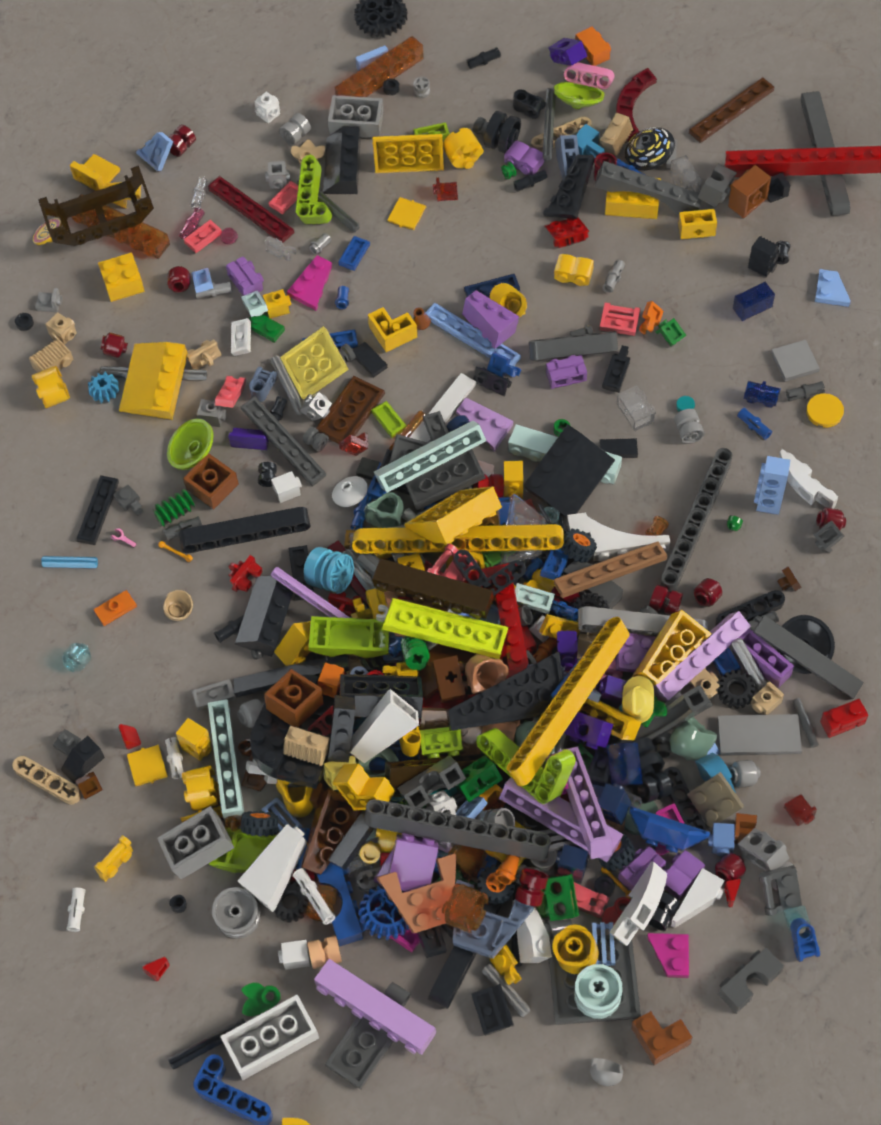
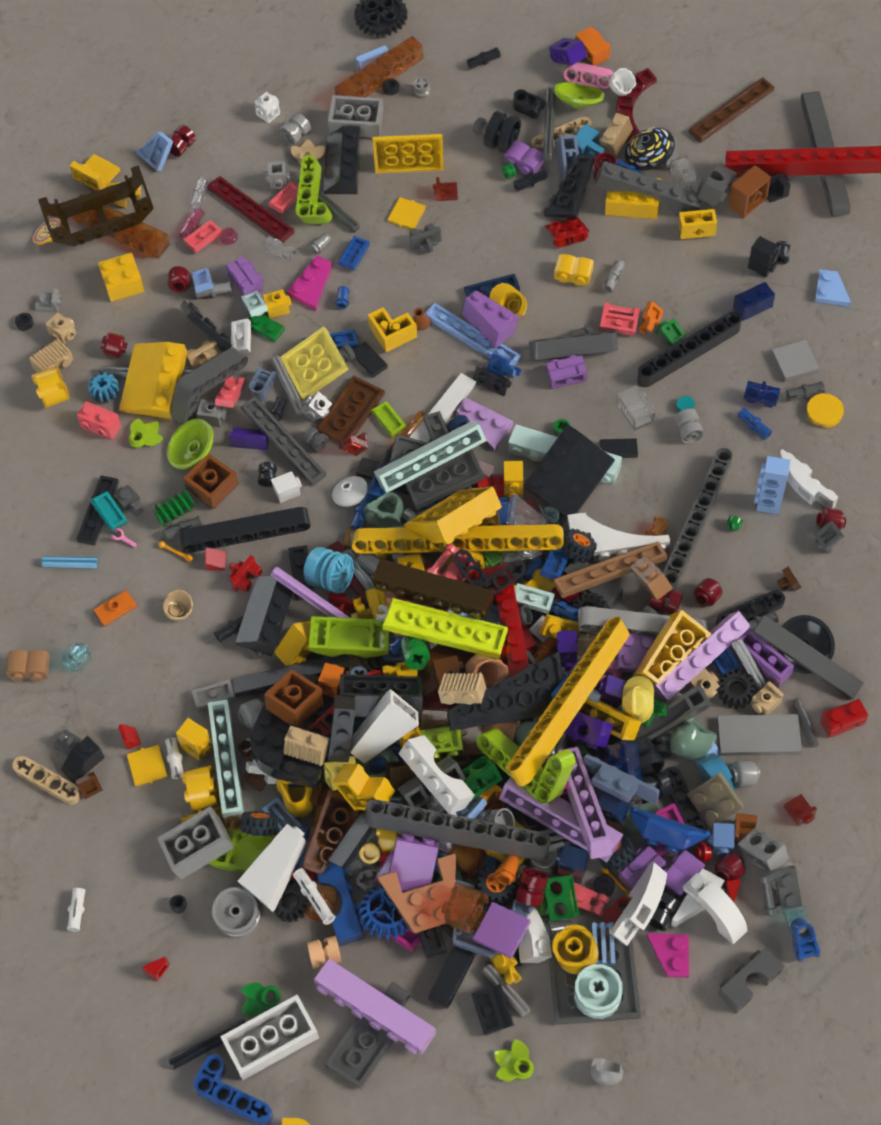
(28, 664): none -> medium nougat brick
(99, 420): none -> coral brick
(109, 511): none -> teal tile
(120, 853): yellow plate -> none
(146, 433): none -> lime plate
(203, 379): none -> dark grey beam
(205, 324): none -> black plate
(215, 559): none -> slope
(294, 954): white brick -> none
(425, 239): none -> dark grey hips
(431, 130): lime tile -> none
(449, 792): none -> white arch
(462, 148): yellow brick -> none
(462, 688): none -> tan brick
(501, 930): none -> medium lavender tile
(512, 1060): none -> lime plate
(617, 370): black hinge -> none
(619, 783): none -> sand blue bracket
(622, 82): none -> white hair
(651, 577): none -> medium nougat brick
(660, 1042): dark orange brick -> none
(703, 852): none -> red plate
(713, 334): none -> black beam
(718, 904): none -> white arch

